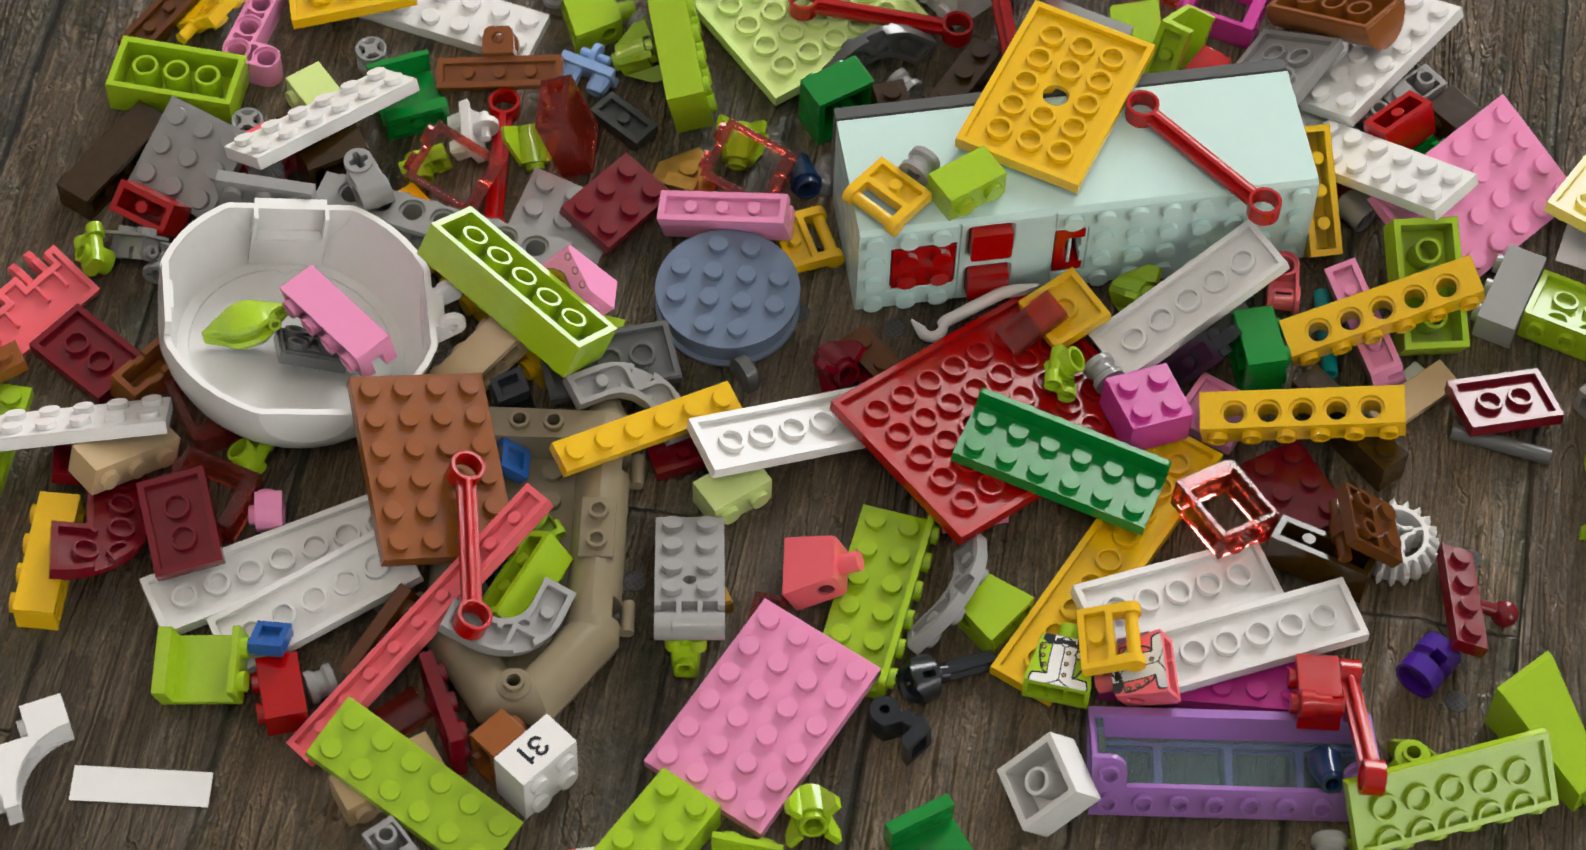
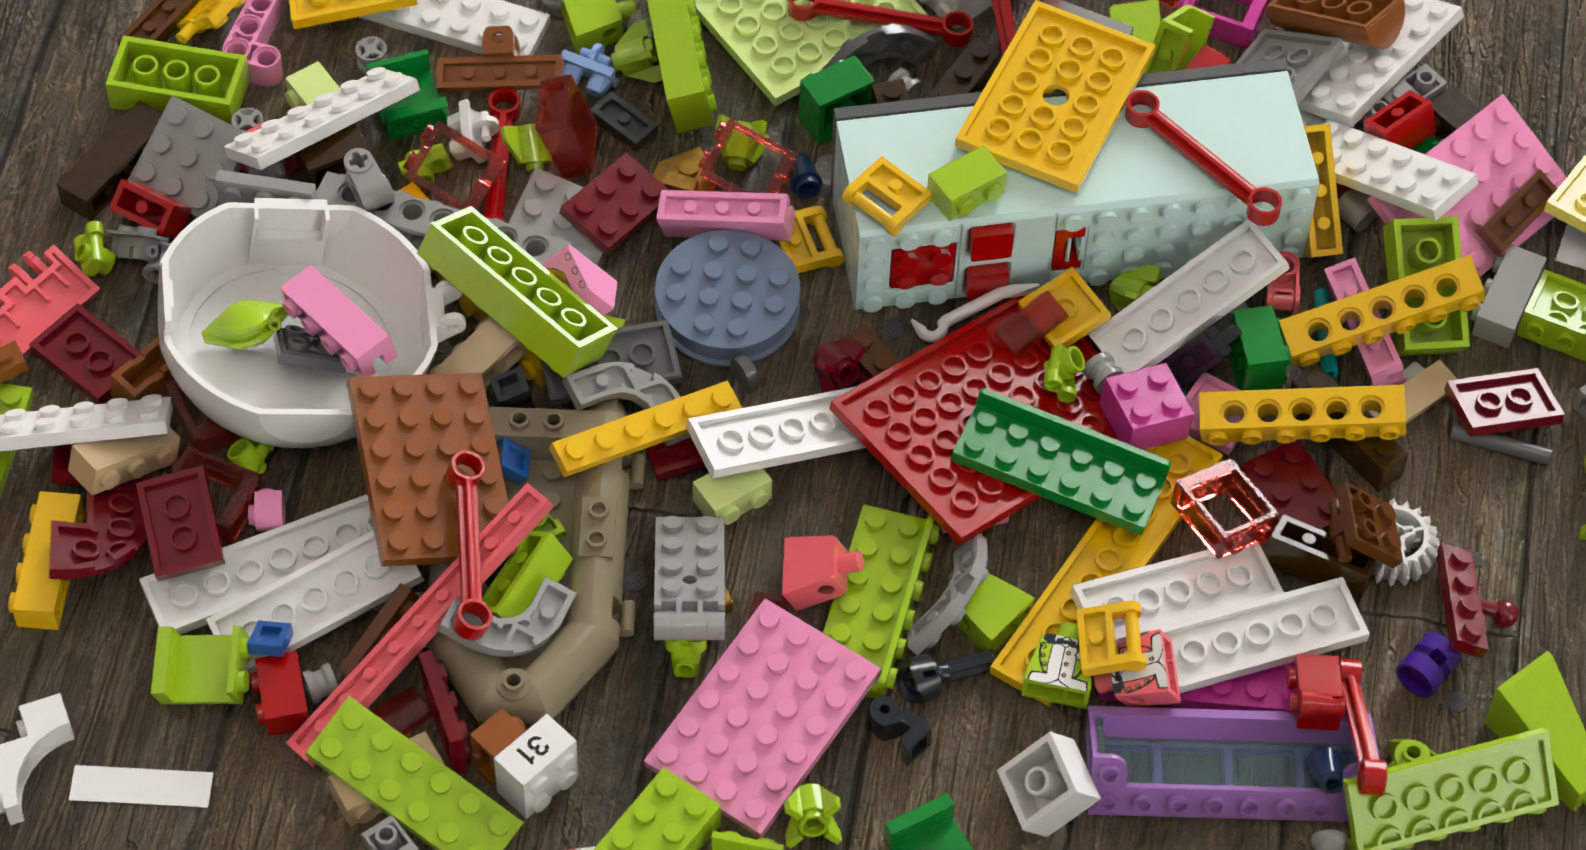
(920, 164): light grey wheel -> none
(1517, 212): none -> reddish brown plate

